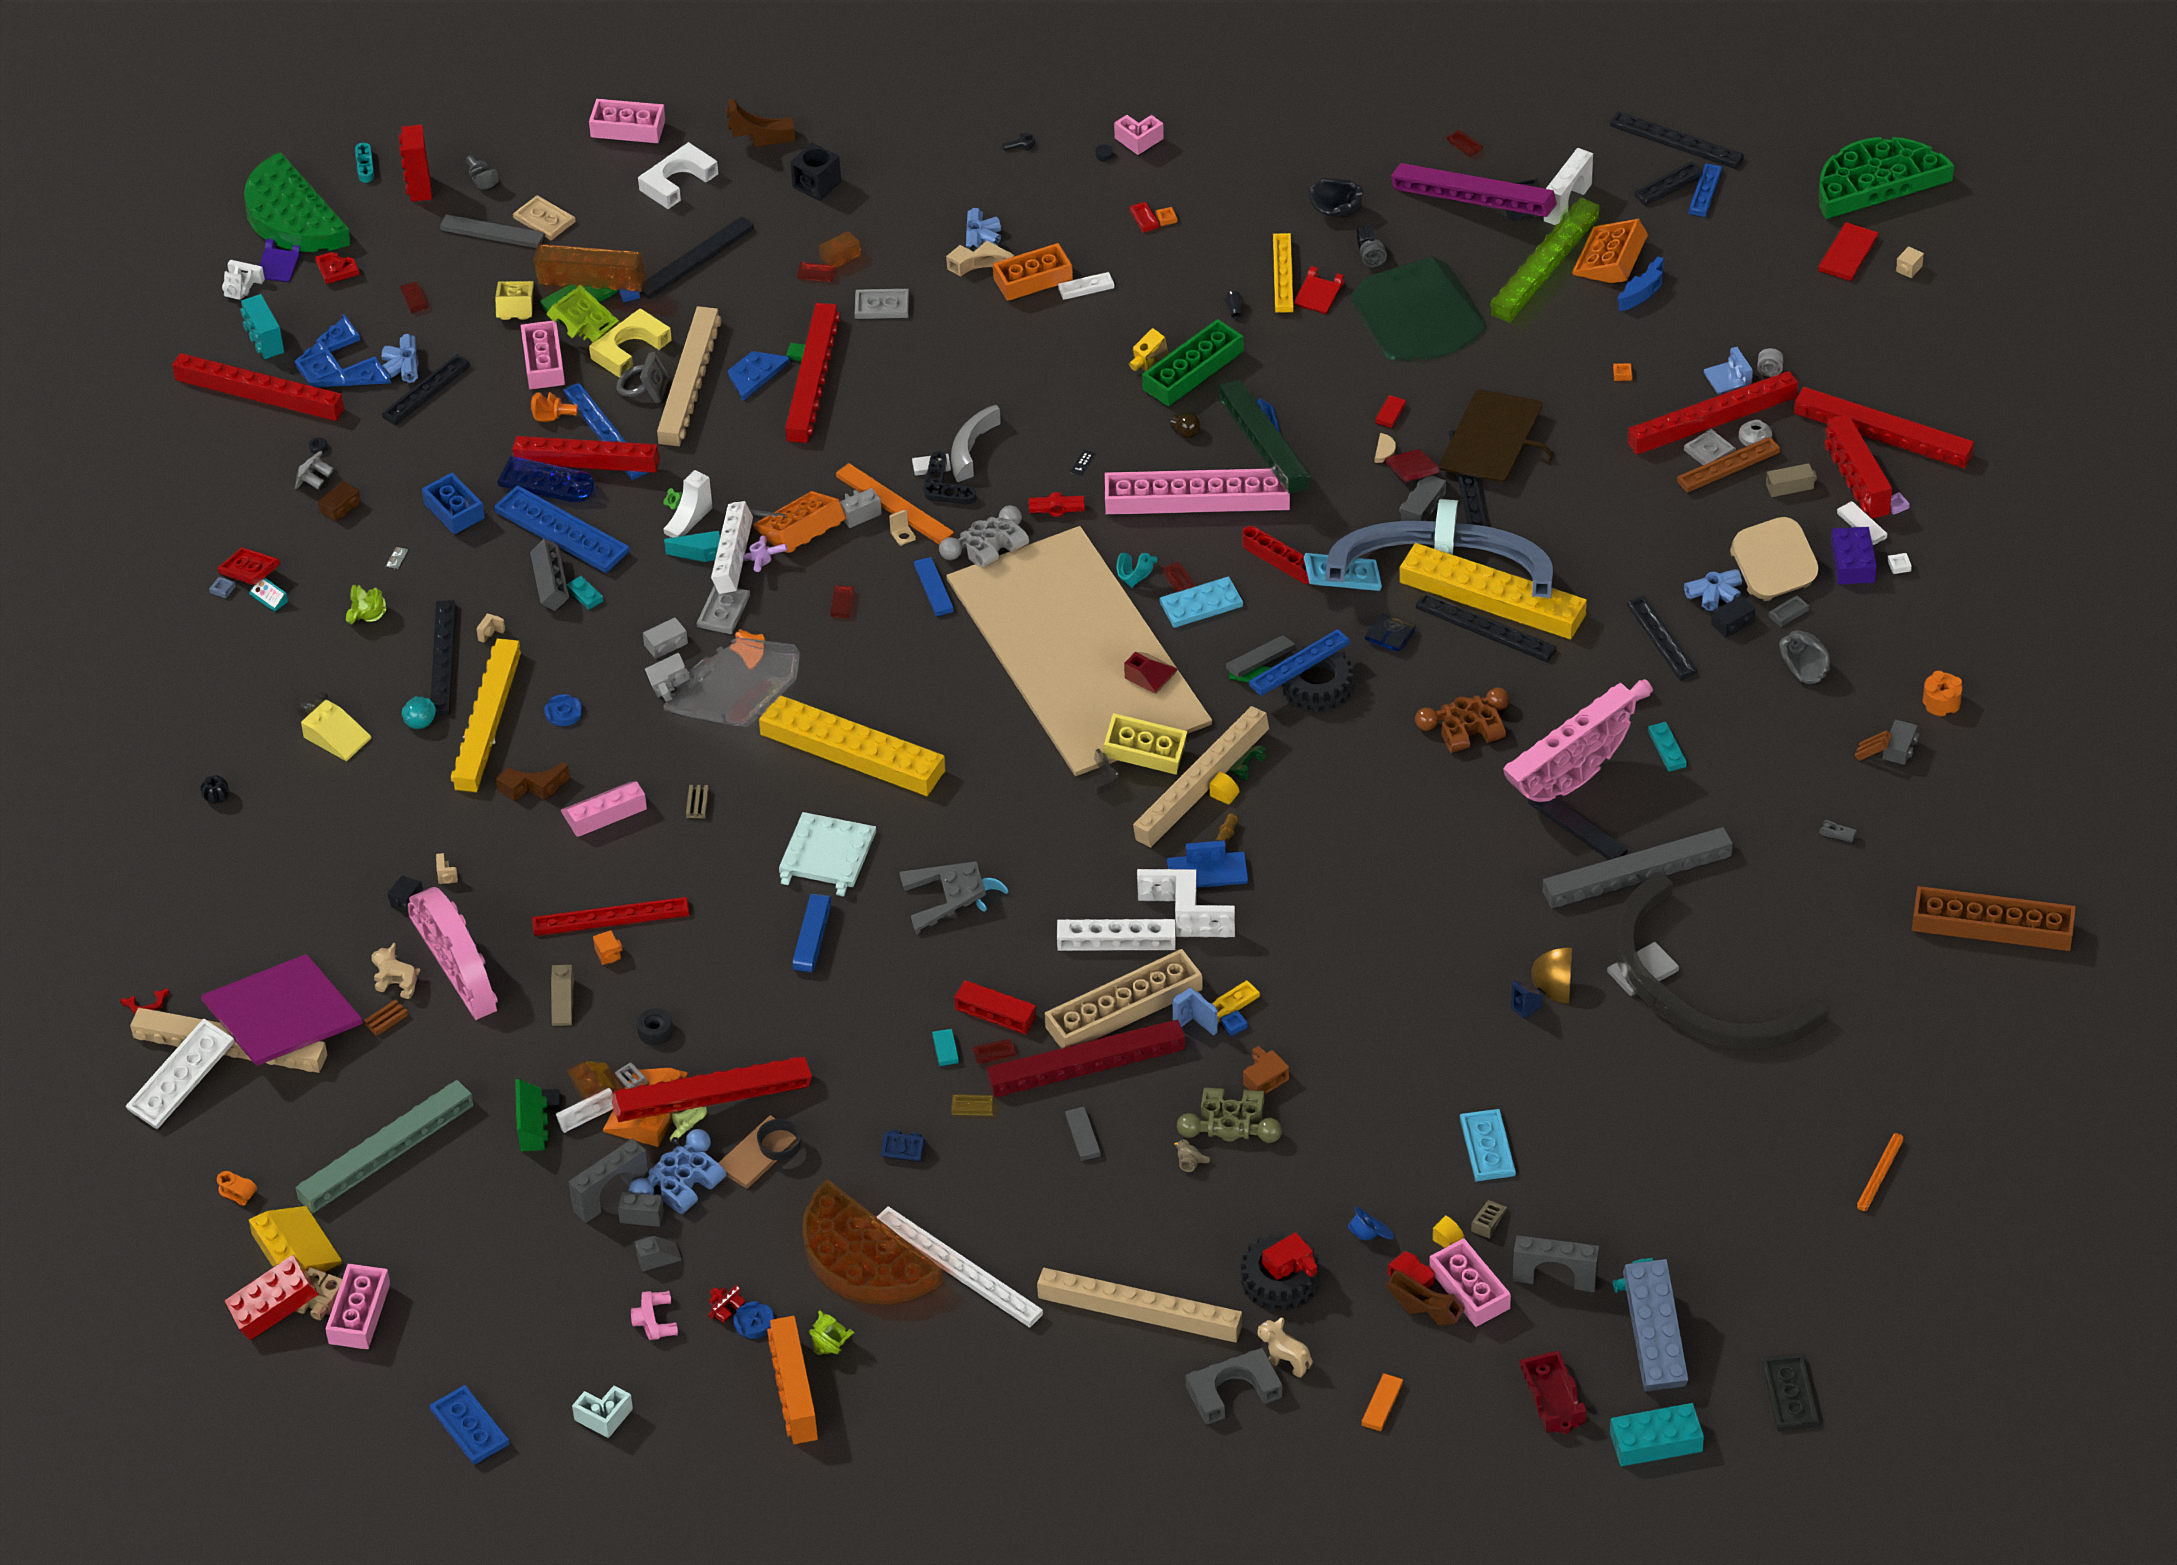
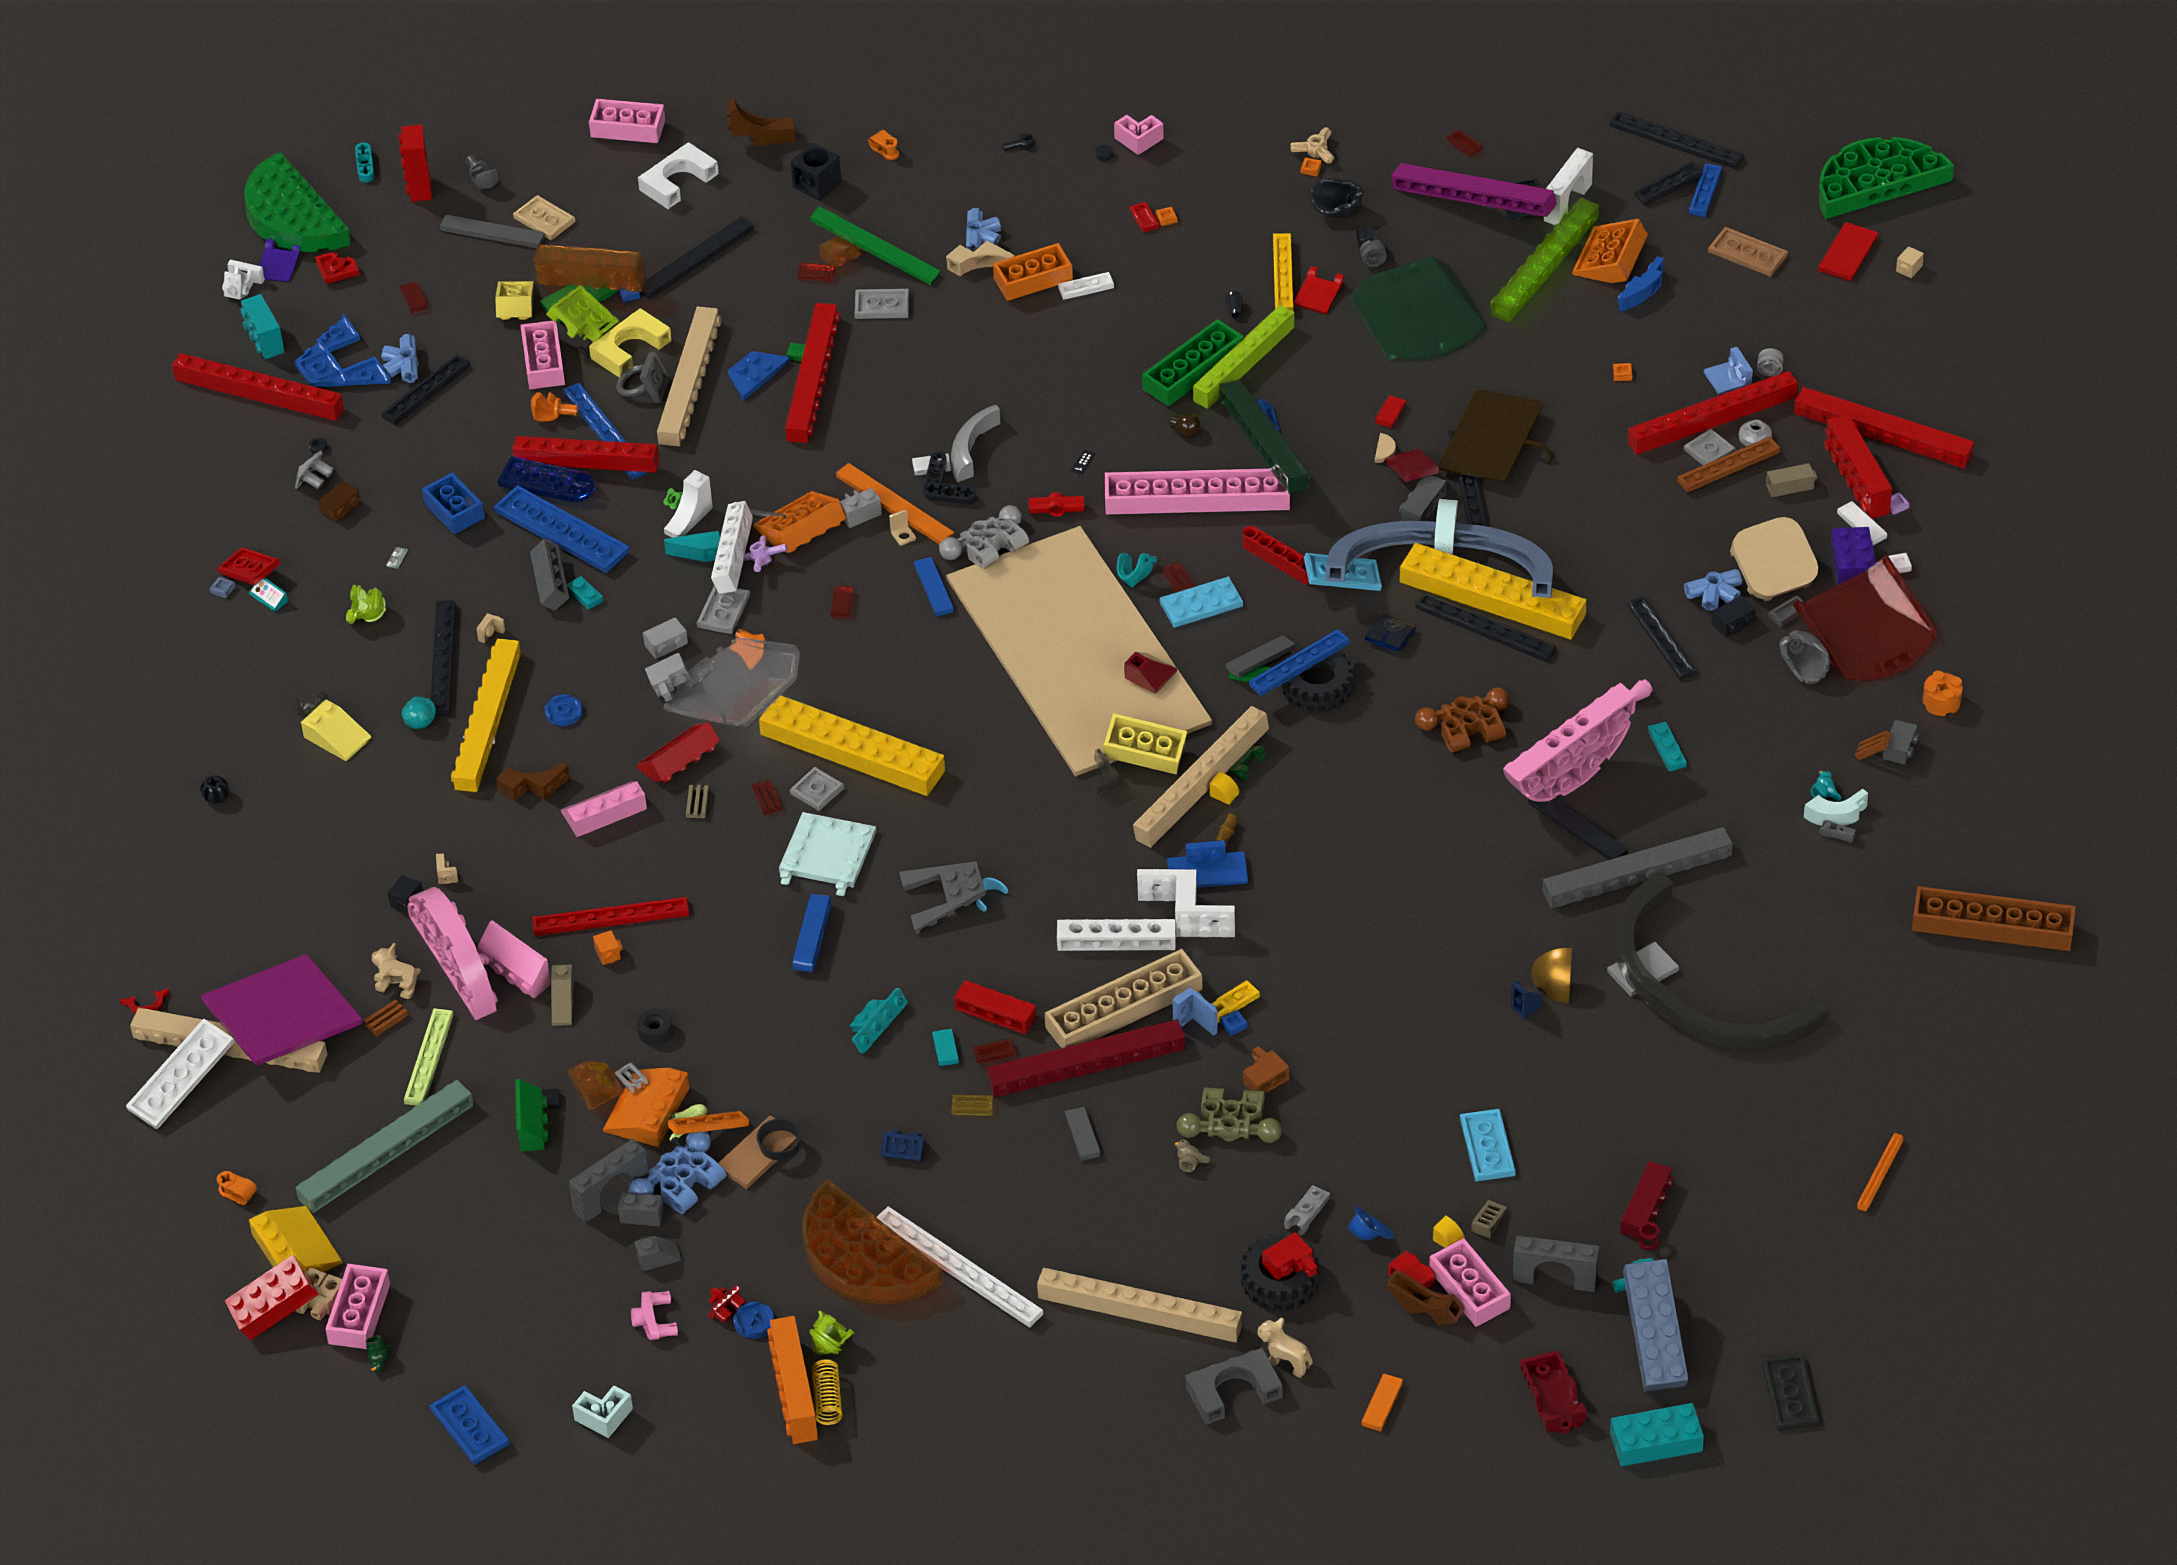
(377, 1352): none -> dark green animal
(428, 1057): none -> yellowish green tile
(514, 960): none -> bright pink slope
(585, 1110): white tile -> none
(679, 752): none -> red slope
(708, 1122): none -> orange tile
(711, 1089): red brick -> none
(762, 786): none -> clear red tile
(815, 1390): none -> yellow piece
(816, 789): none -> light grey tile
(875, 245): none -> green tile
(876, 1018): none -> teal bracket
(884, 145): none -> orange piece
(1149, 351): yellow torso -> none
(1244, 355): none -> lime brick
(1306, 1209): none -> light grey plate
(1311, 167): none -> orange tile
(1315, 146): none -> tan bush
(1645, 1204): none -> dark red hinge
(1748, 251): none -> medium nougat tile
(1825, 787): none -> teal animal
(1841, 812): none -> light aqua arch
(1870, 623): none -> clear red windscreen

